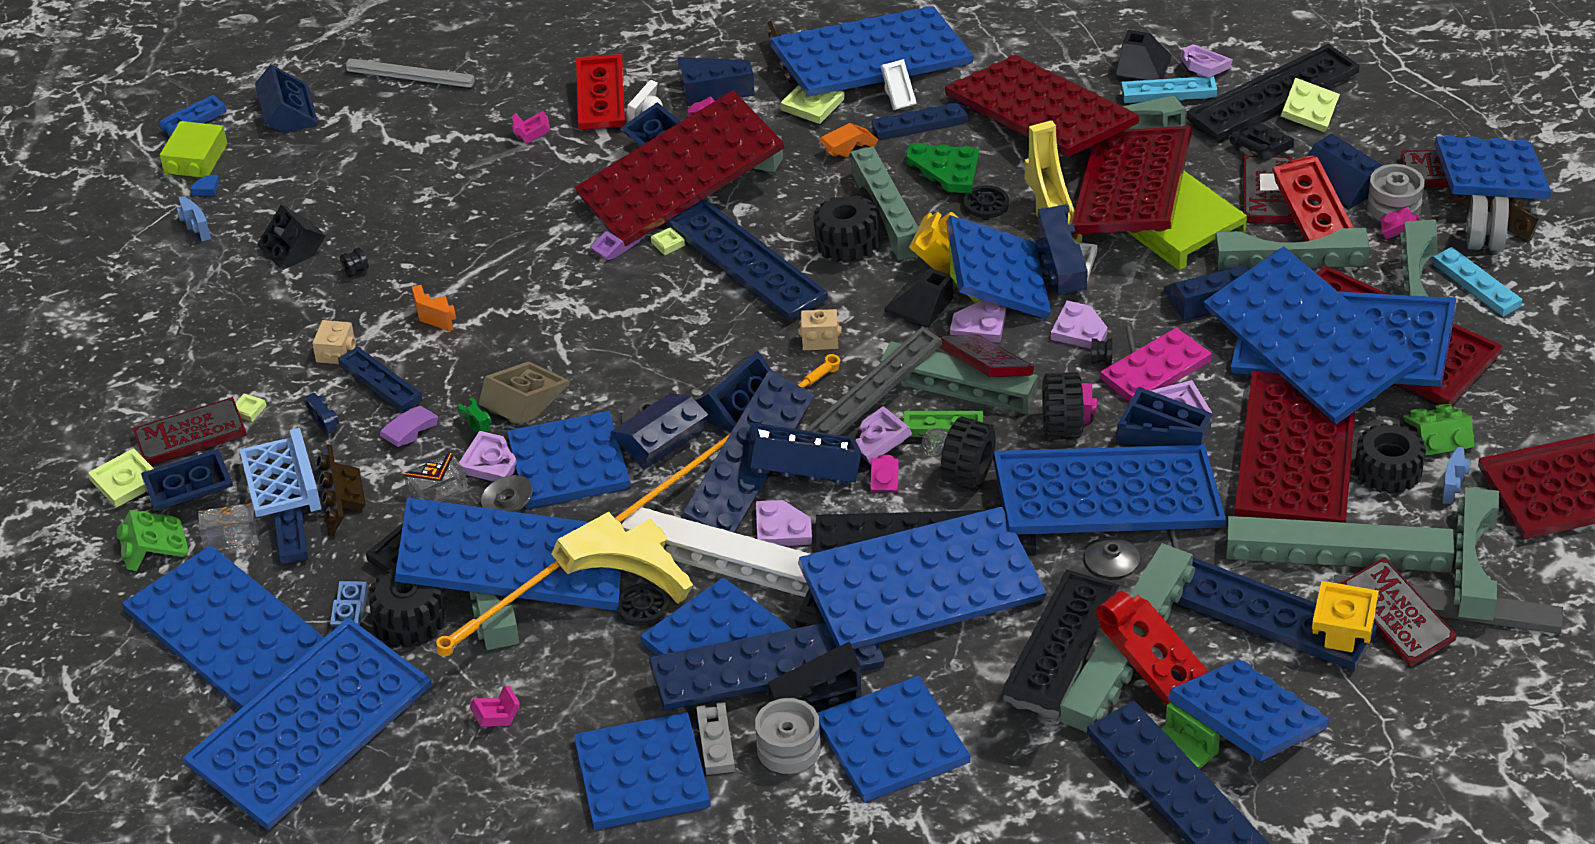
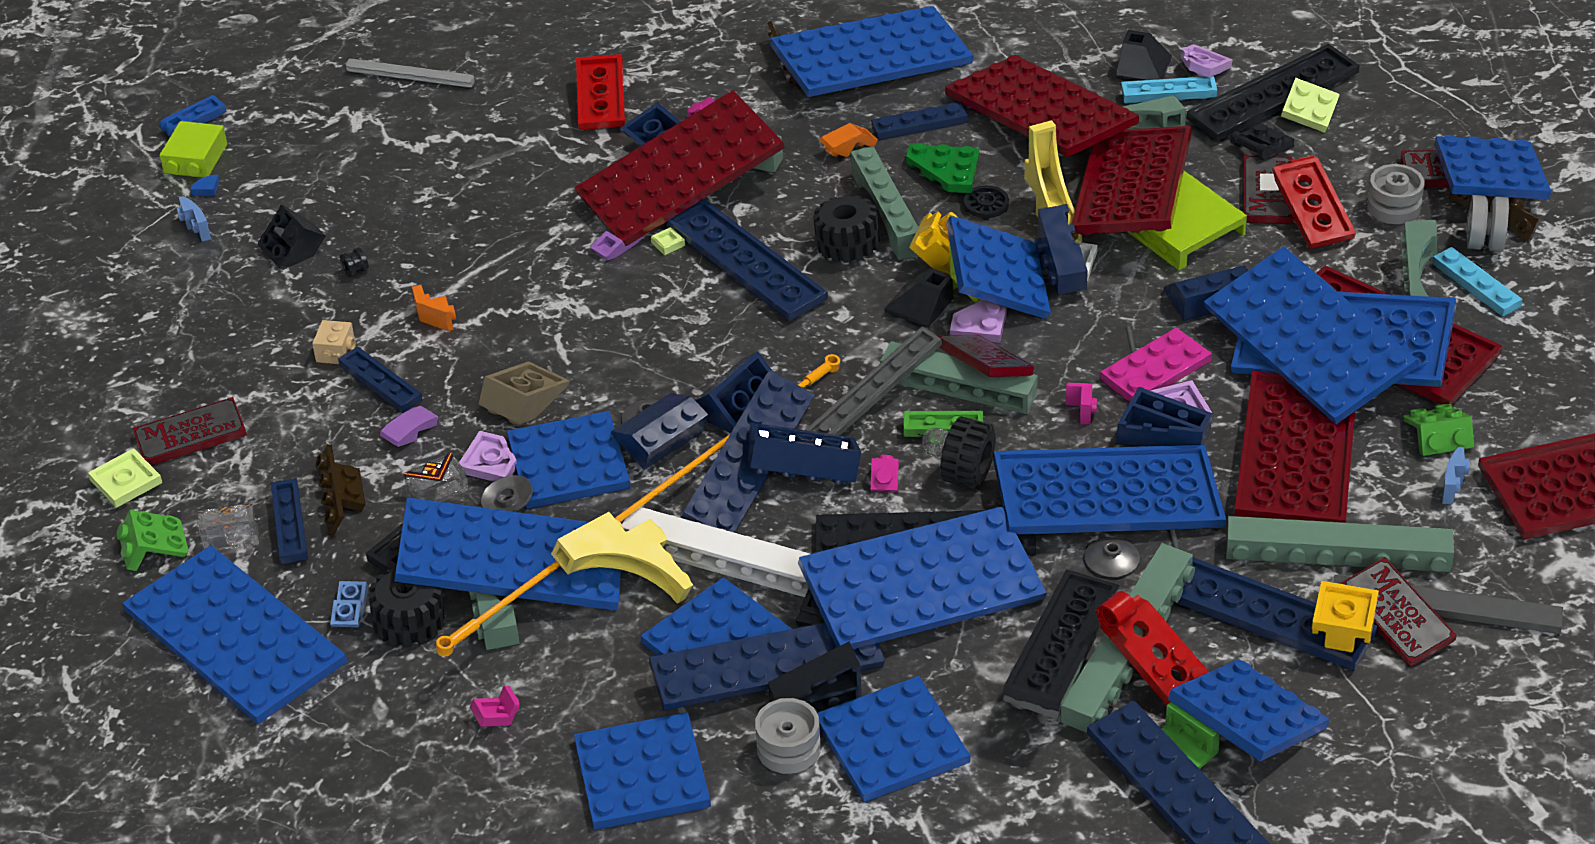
(186, 480): dark blue slope -> none
(250, 407): yellowish green tile -> none
(285, 101): dark blue slope -> none
(298, 470): light blue fence -> none
(307, 723): blue plate -> none
(318, 410): dark blue plate -> none
(476, 418): green plate -> none
(531, 128): dark pink bracket -> none
(643, 100): white tile -> none
(643, 604): black wheel -> none
(714, 78): dark blue wedge -> none
(715, 739): light grey plate -> none
(782, 524): lavender plate -> none
(812, 108): yellowish green plate -> none
(819, 329): tan head -> none
(881, 433): lavender plate -> none
(898, 85): white tile -> none
(1062, 405): black tyre -> none
(1078, 325): lavender plate -> none
(1101, 351): black wheel -> none
(1341, 249): sand green arch -> none
(1346, 169): dark blue slope -> none
(1390, 458): black tyre -> none
(1394, 222): dark pink bracket -> none
(1476, 590): sand green arch -> none

